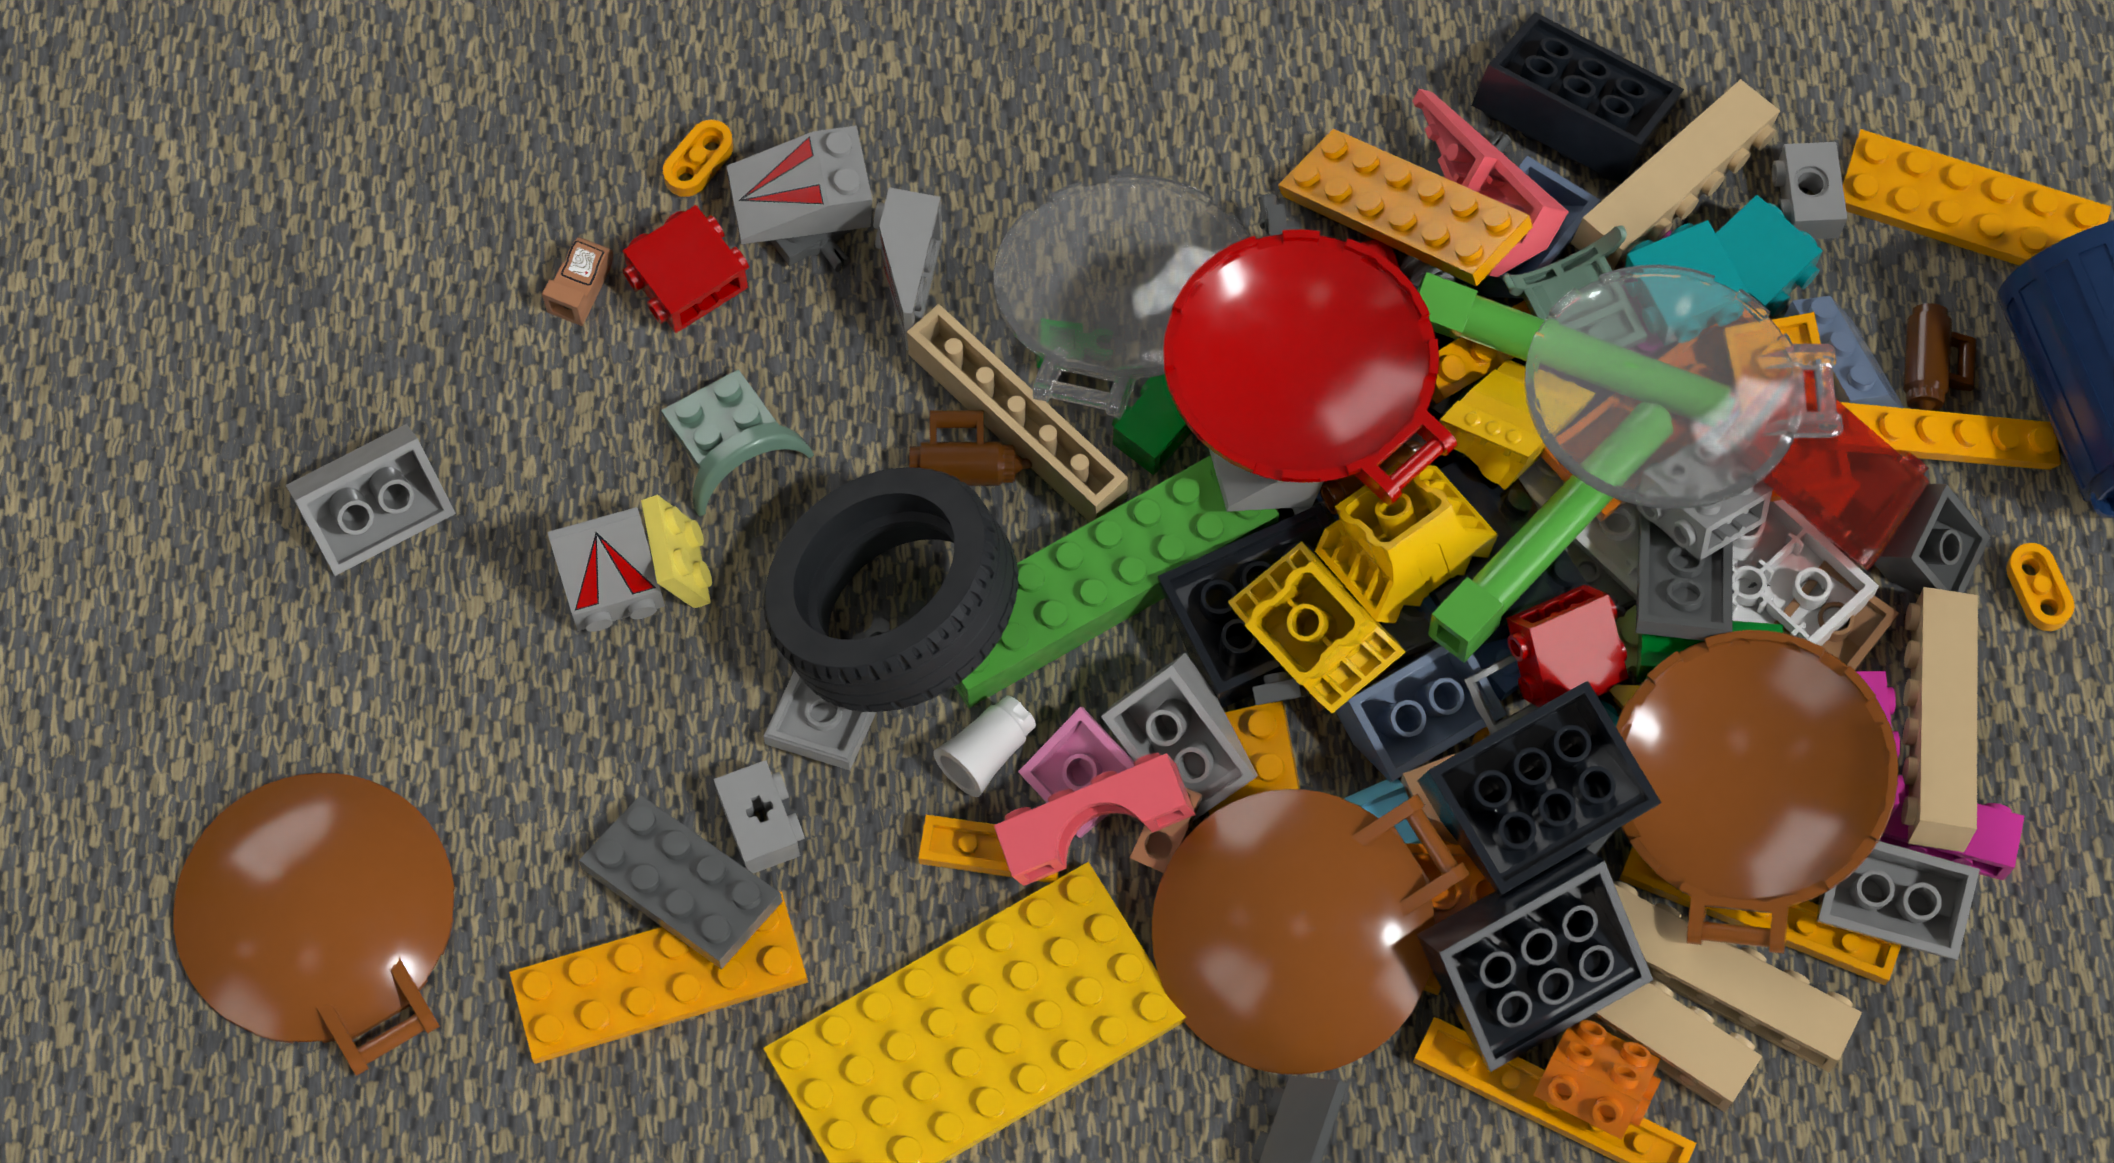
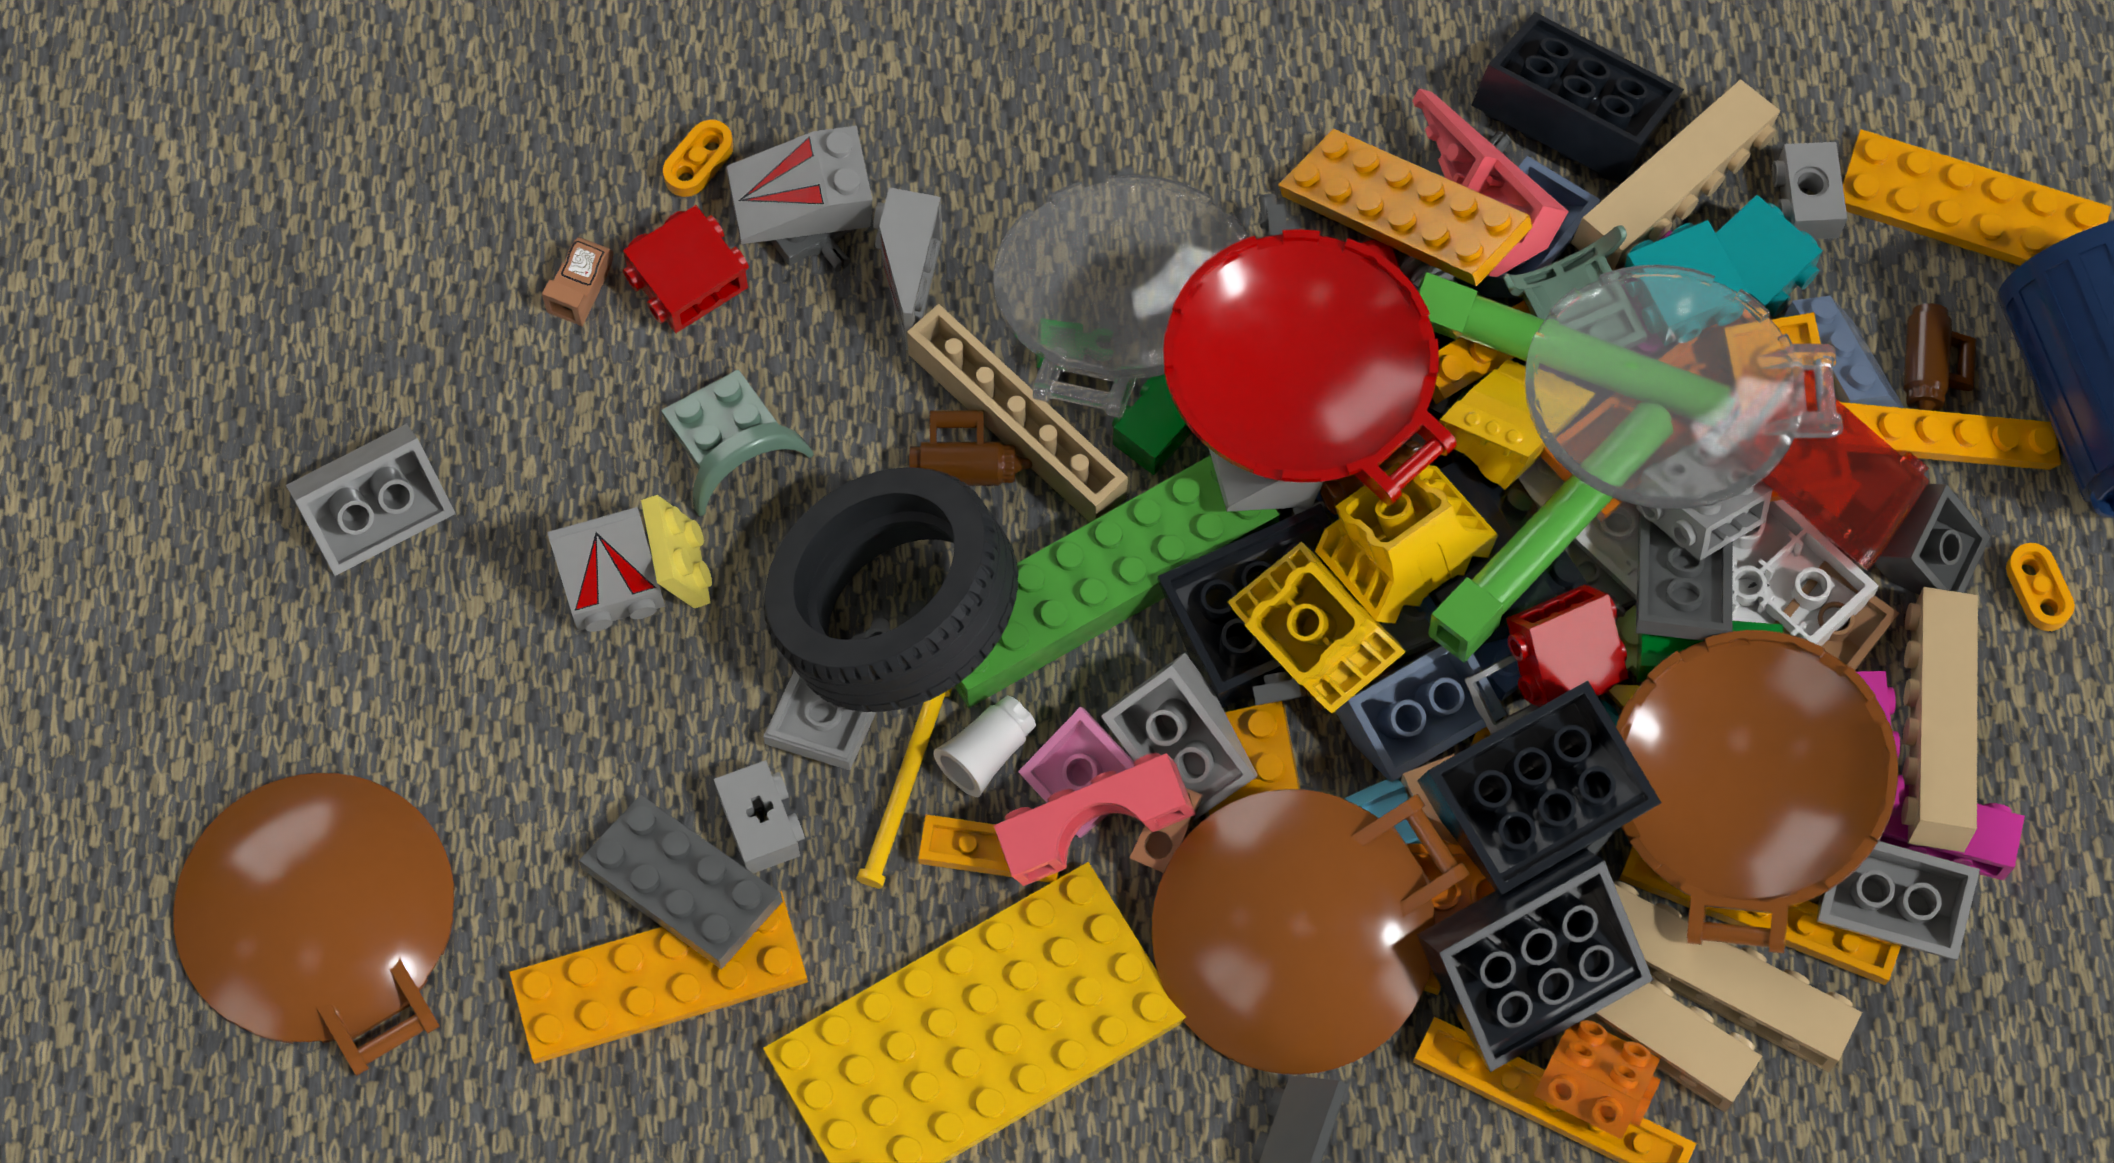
(900, 794): none -> yellow bar

